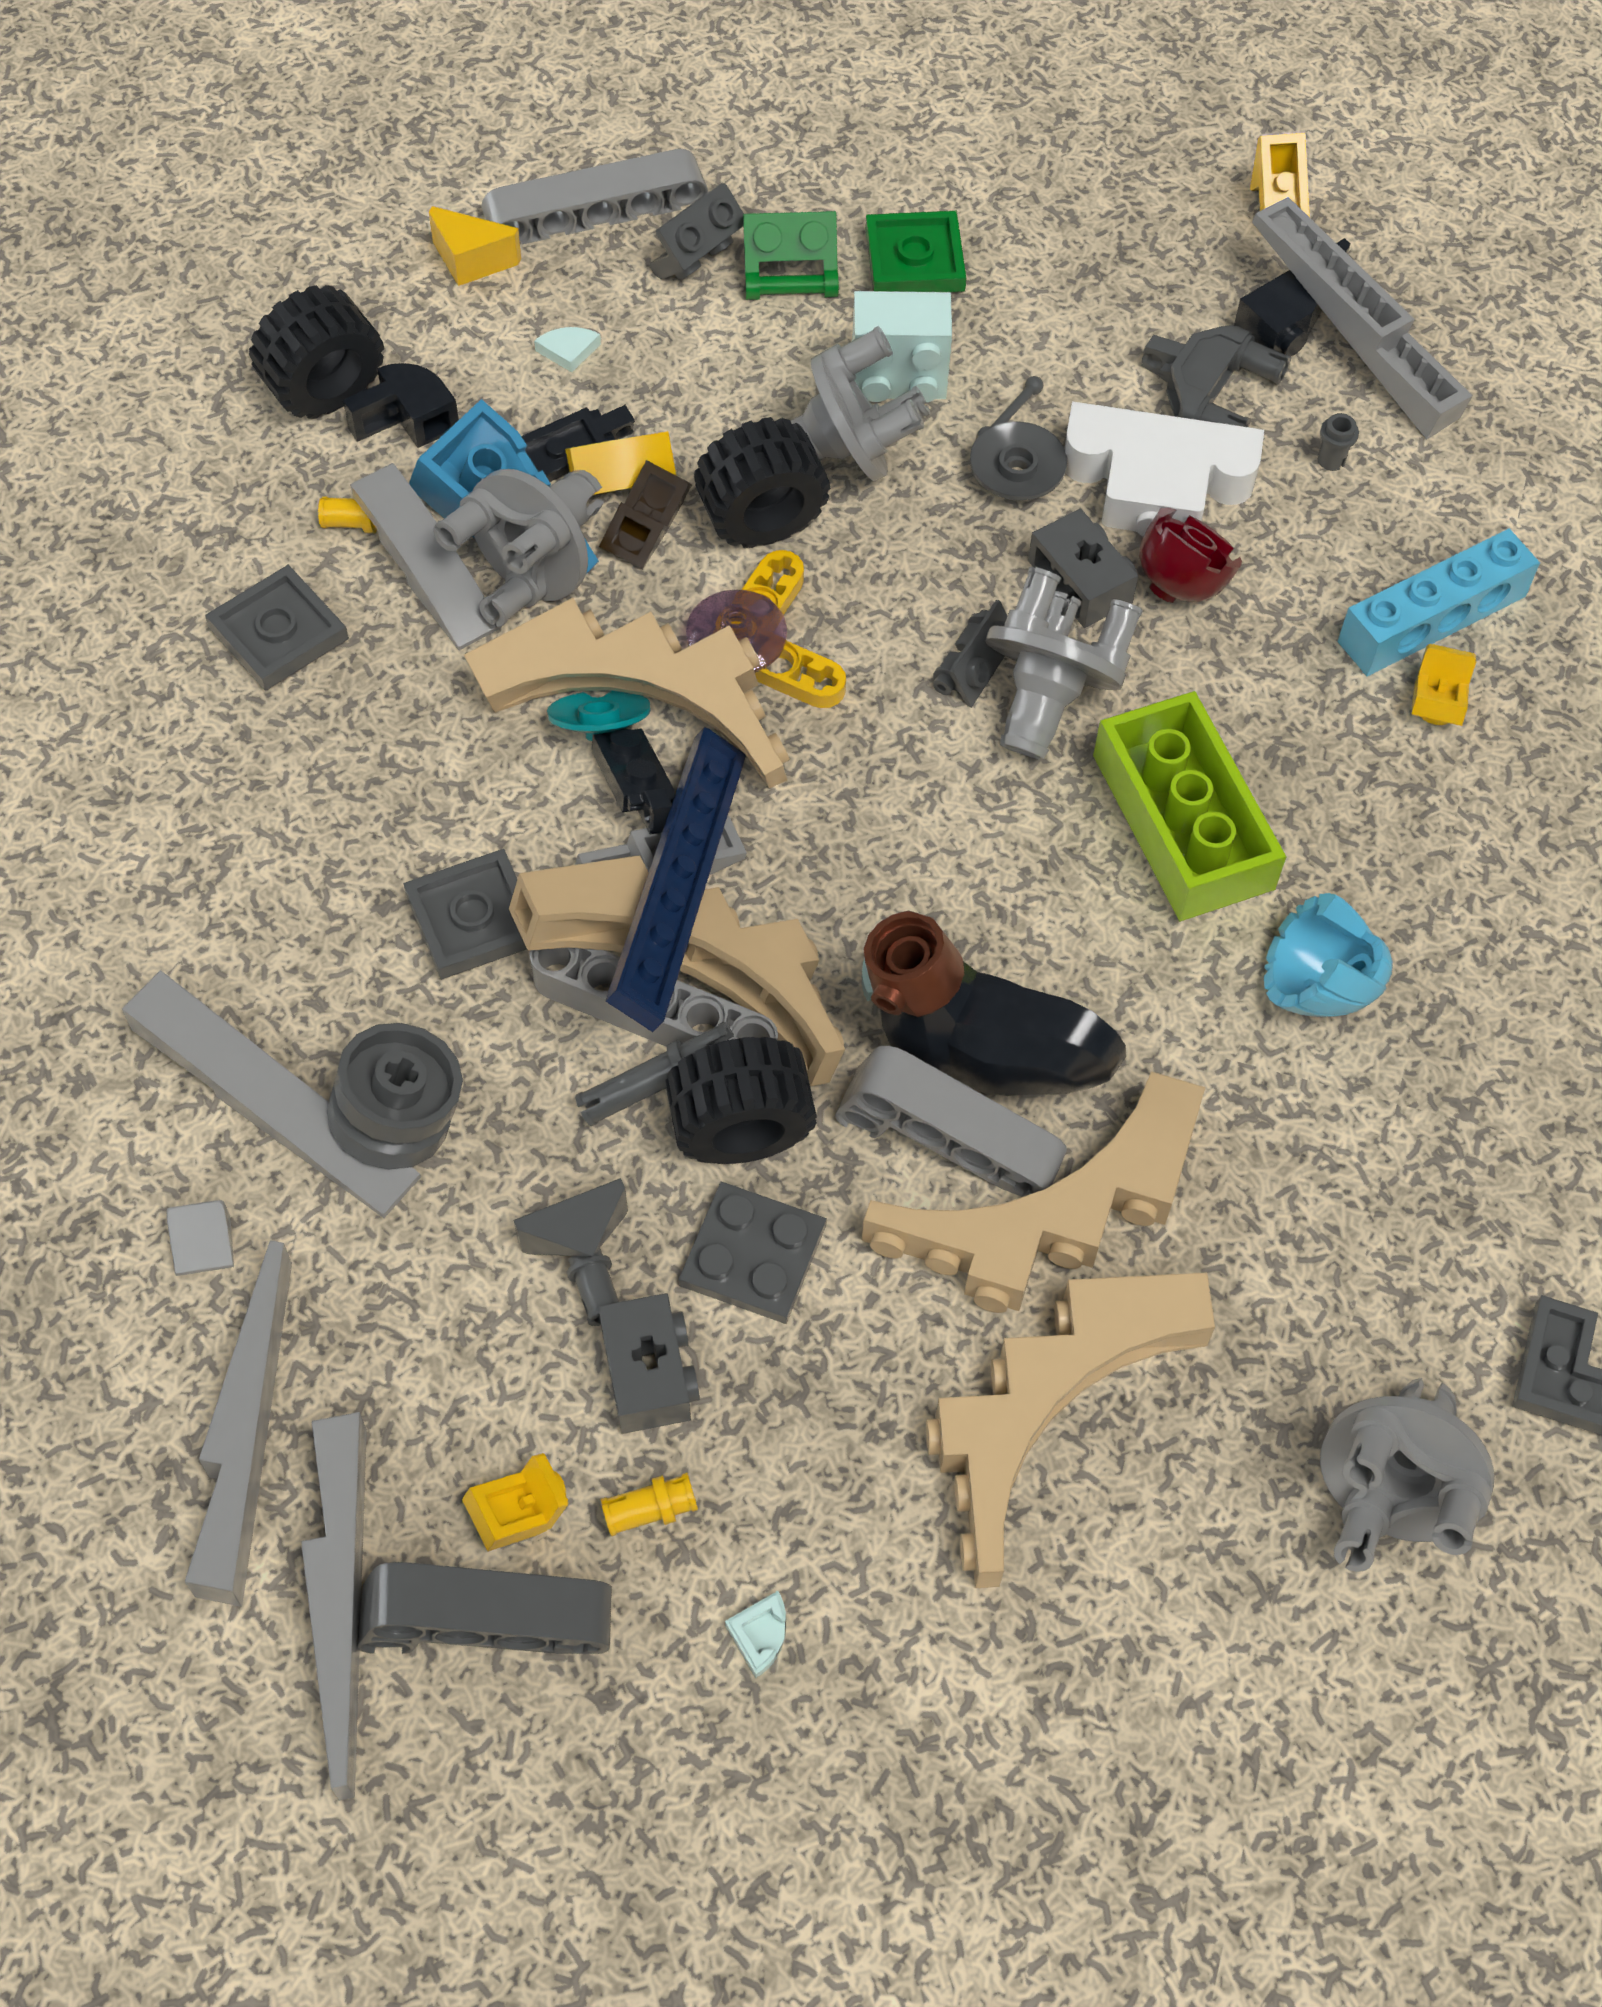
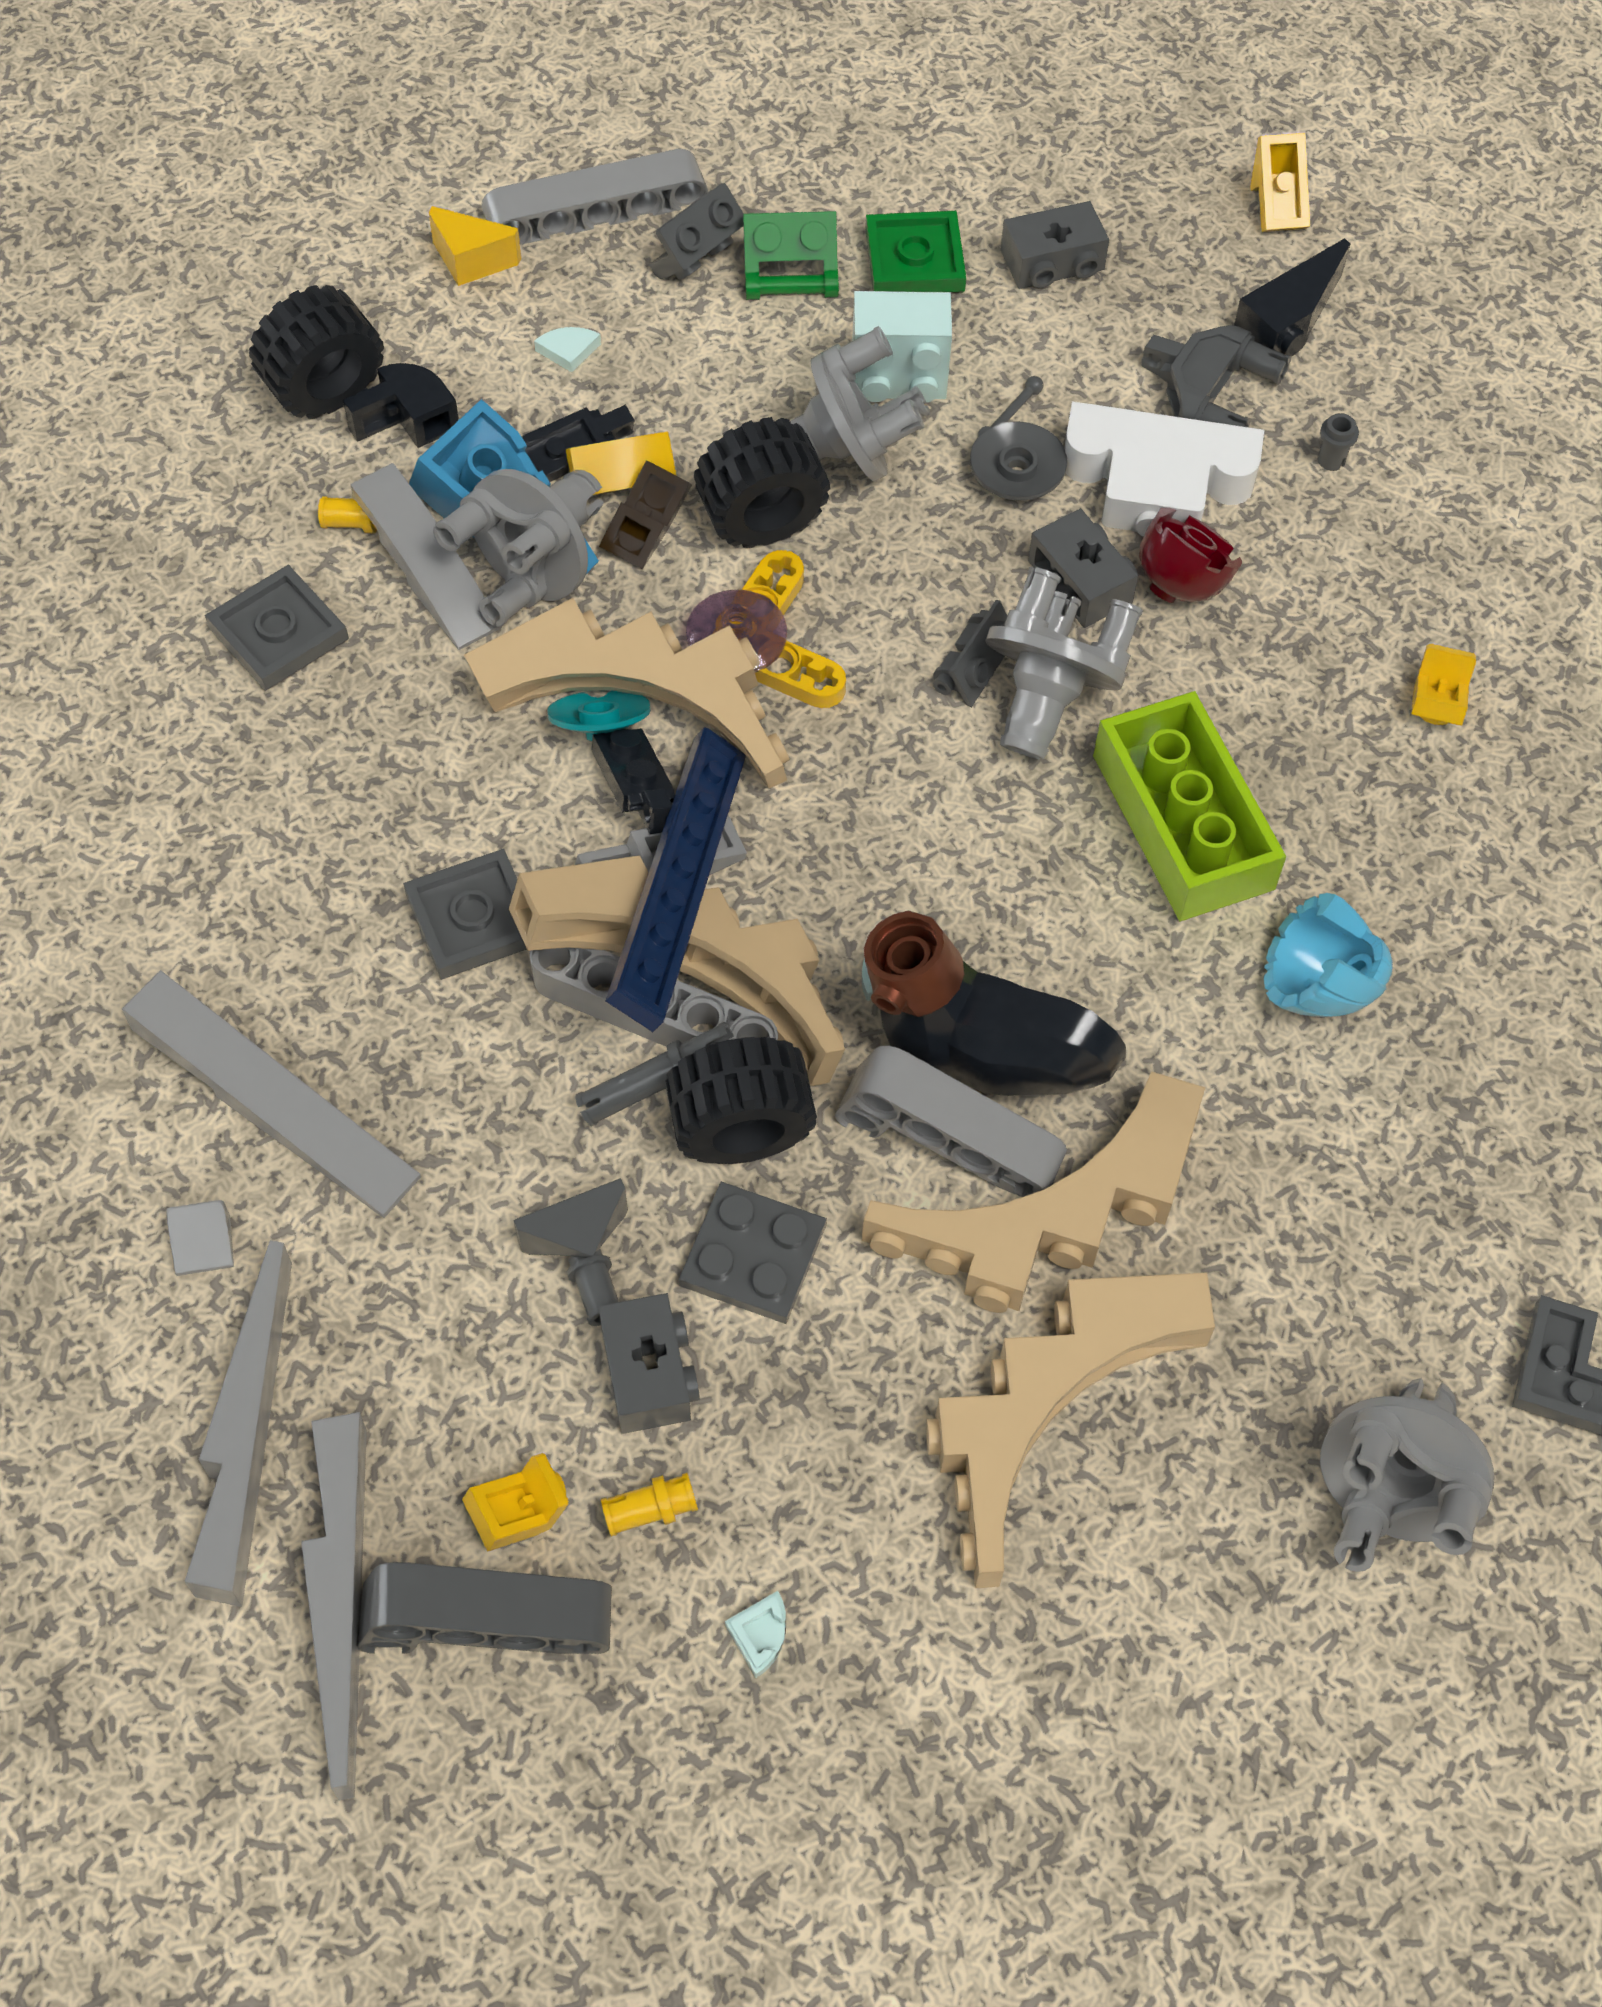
(394, 1095): dark grey wheel -> none
(1054, 245): none -> dark grey brick
(1365, 317): light grey slope -> none
(1437, 602): medium azure brick -> none

